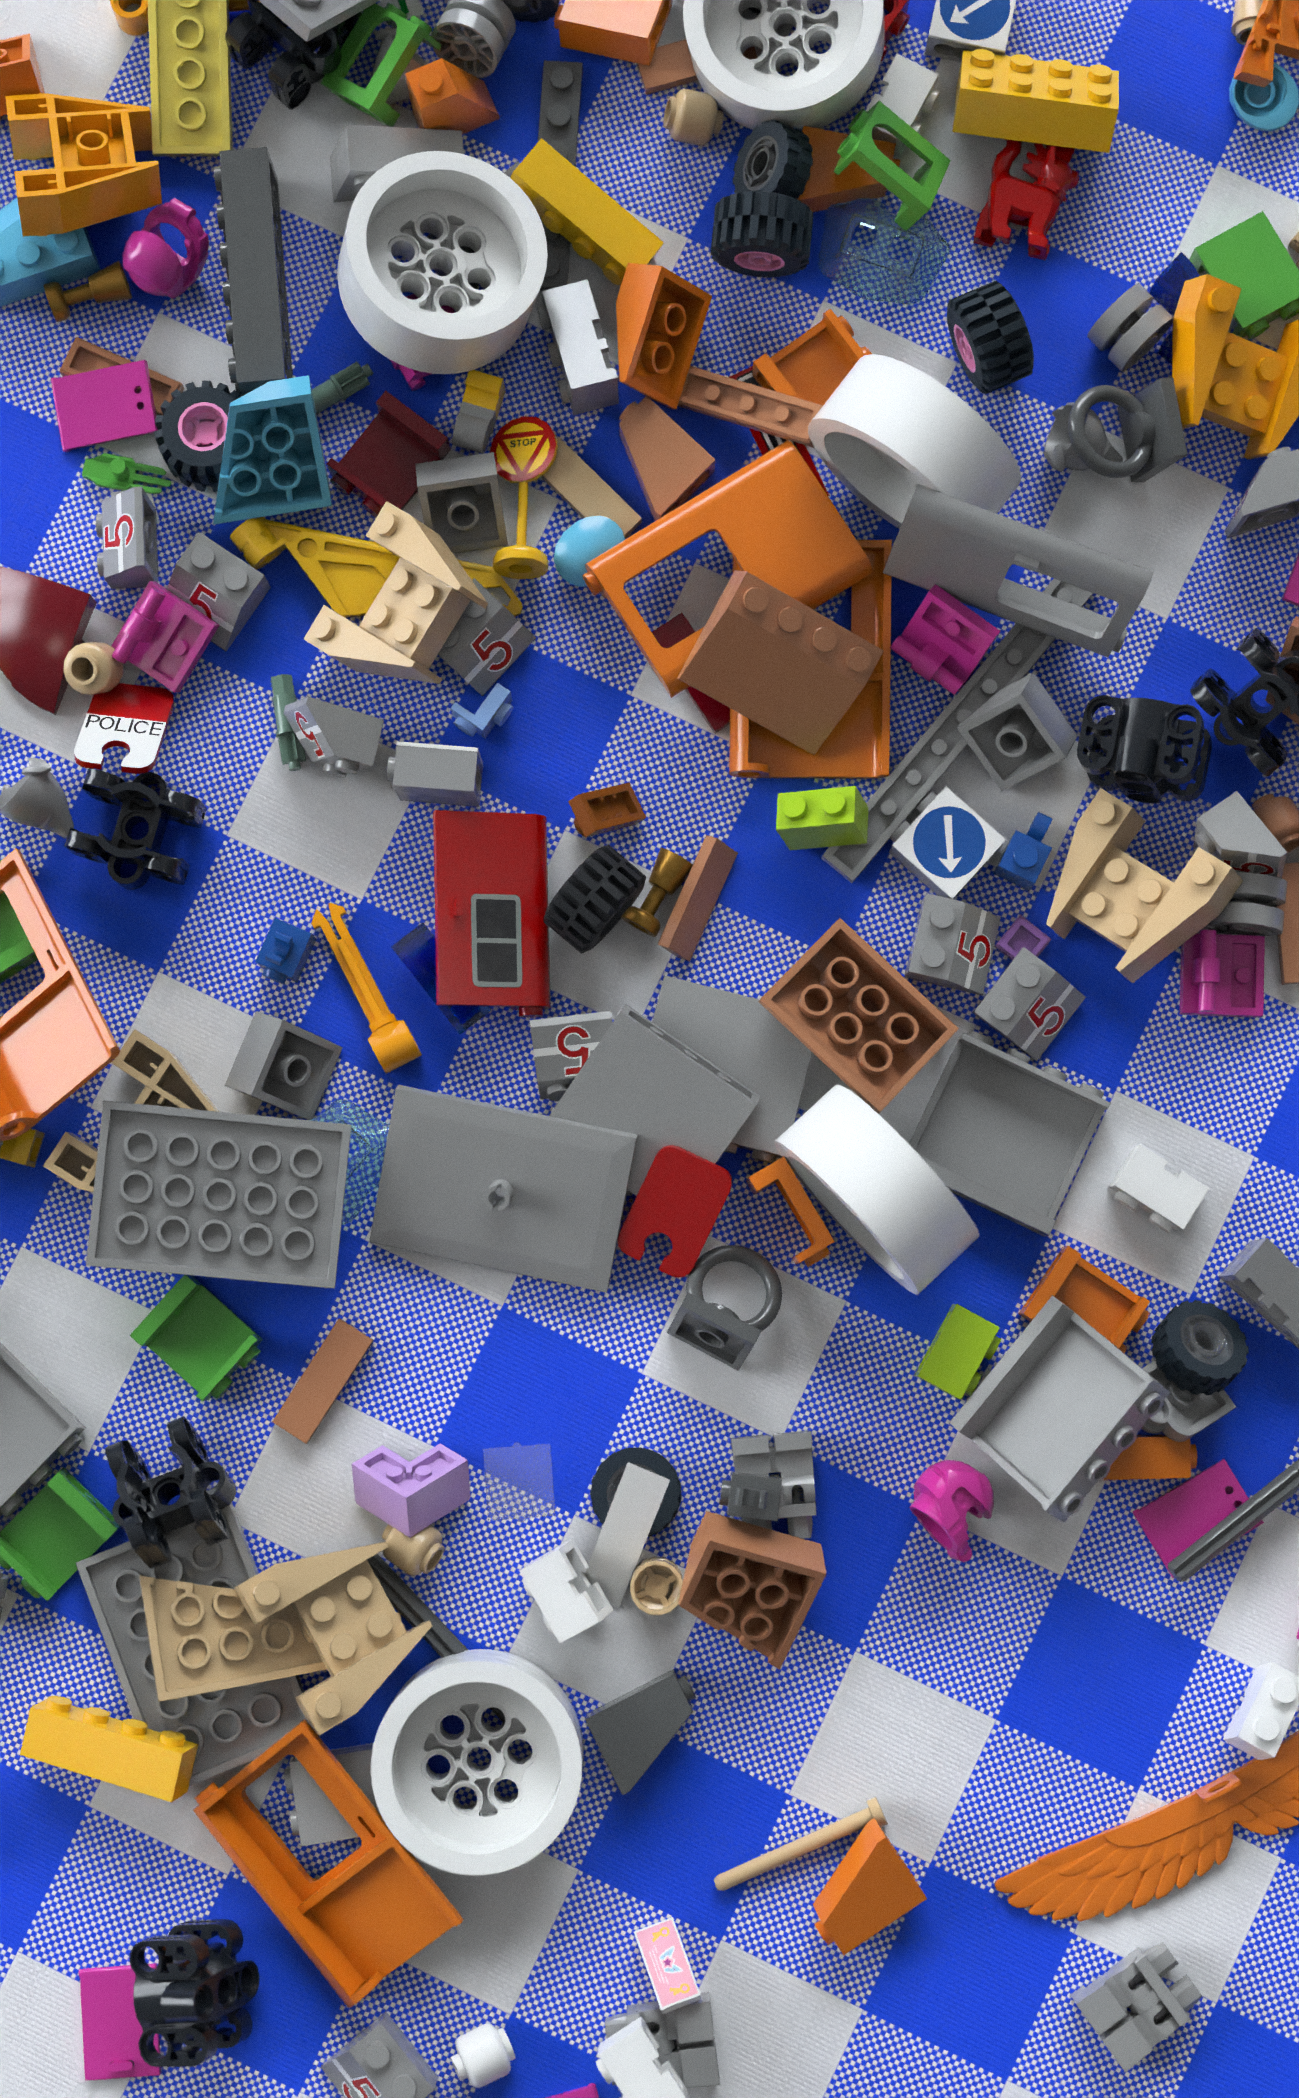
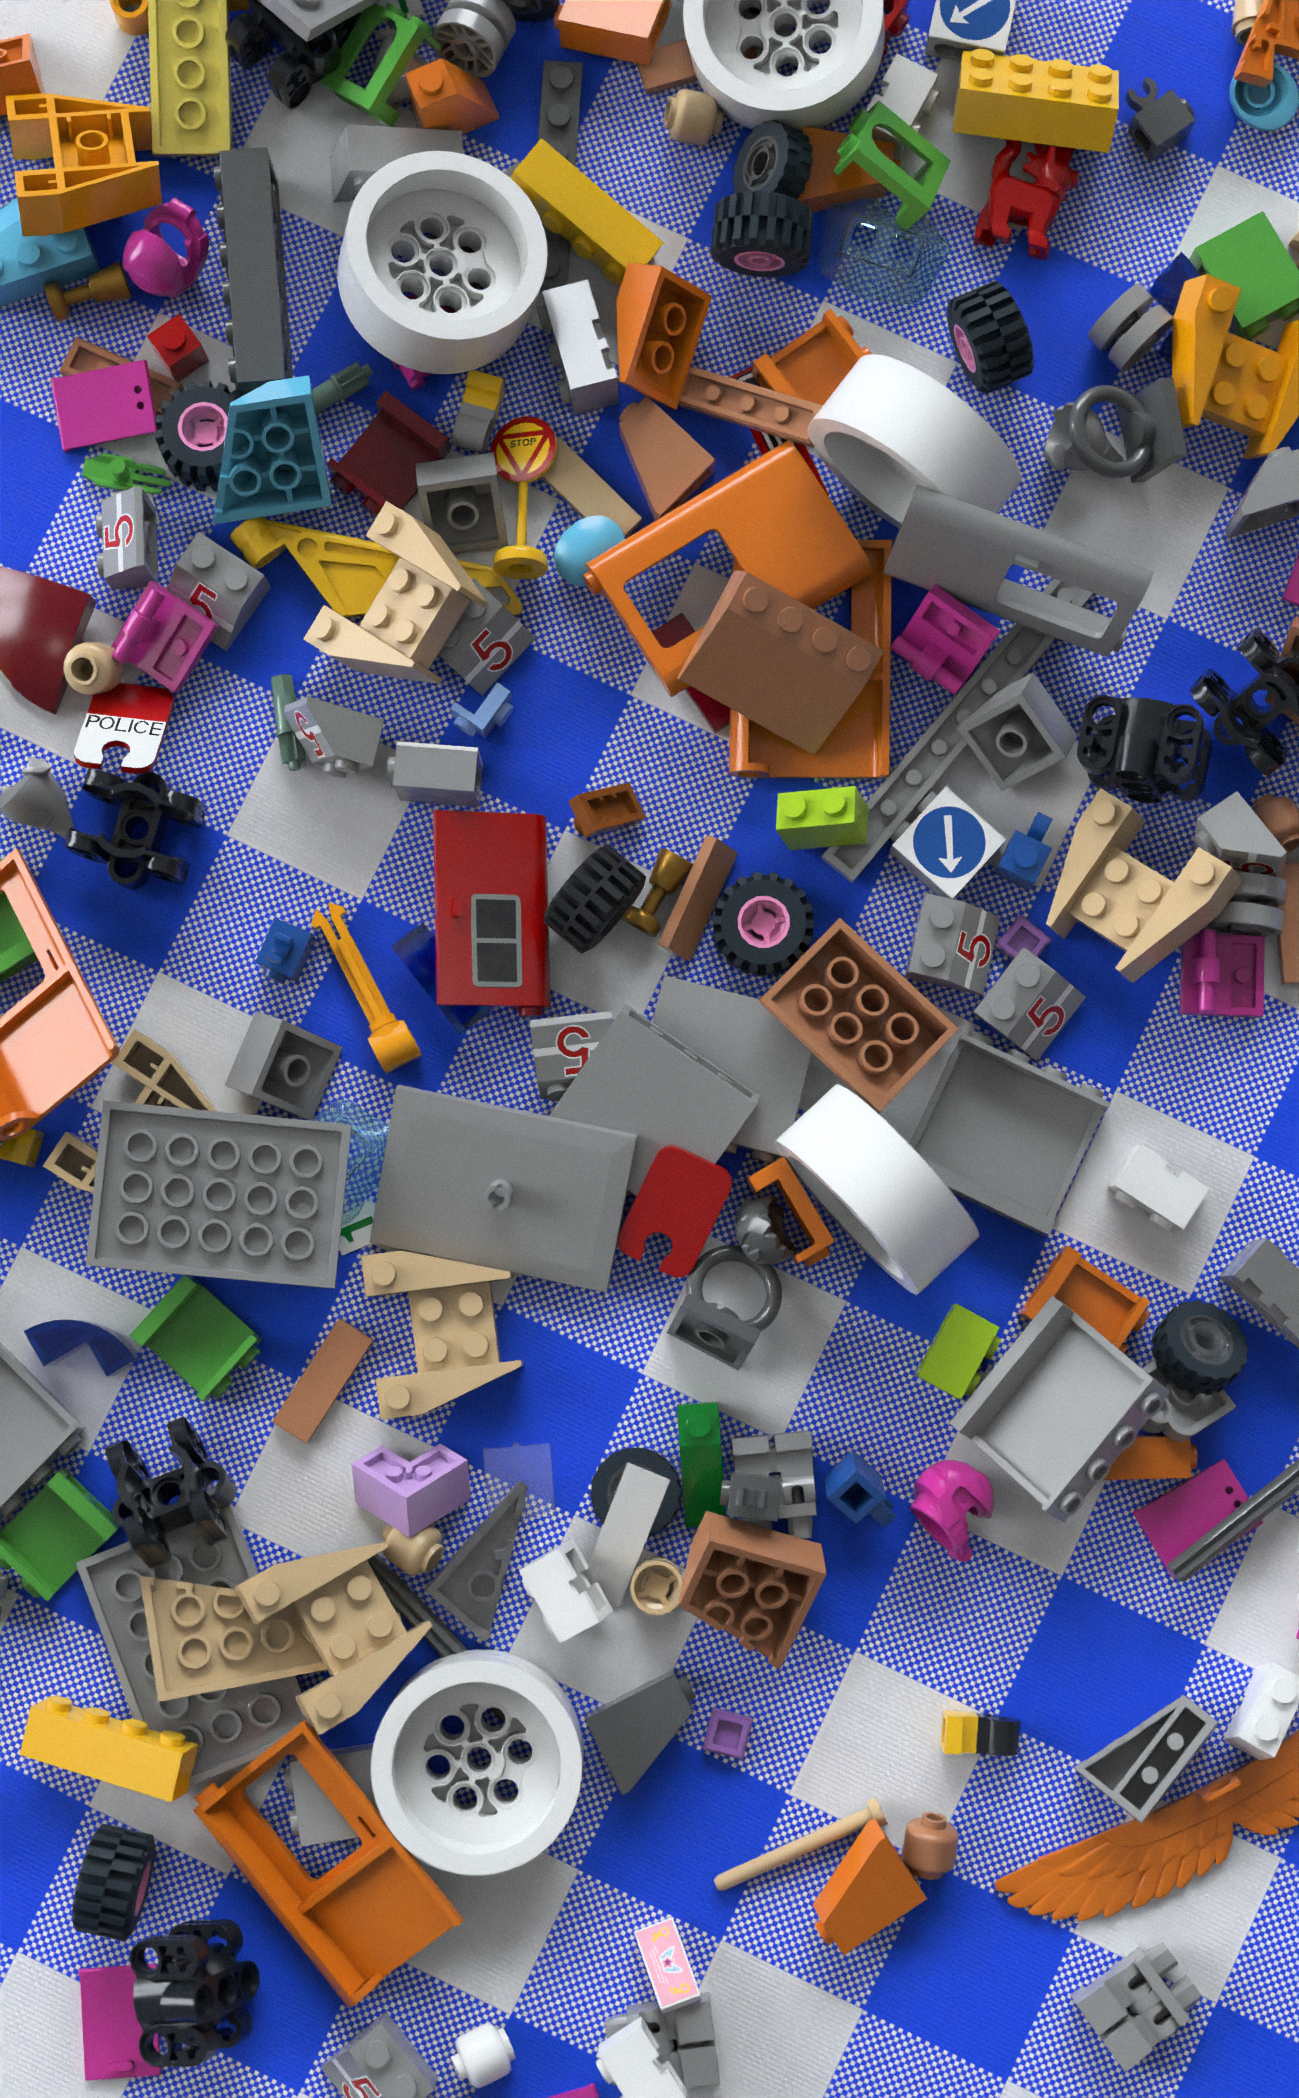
(62, 1338): none -> clear blue brick
(113, 1882): none -> black wheel
(178, 348): none -> red brick
(358, 1231): none -> white sticker
(450, 1327): none -> tan wedge
(474, 1576): none -> flat silver wing
(700, 1460): none -> green slope
(727, 1733): none -> medium lavender tile
(761, 1231): none -> dark grey hair
(763, 924): none -> black wheel
(858, 1490): none -> blue brick
(930, 1846): none -> nougat head
(979, 1733): none -> leg
(1149, 1758): none -> light grey wedge
(1158, 122): none -> dark grey brick

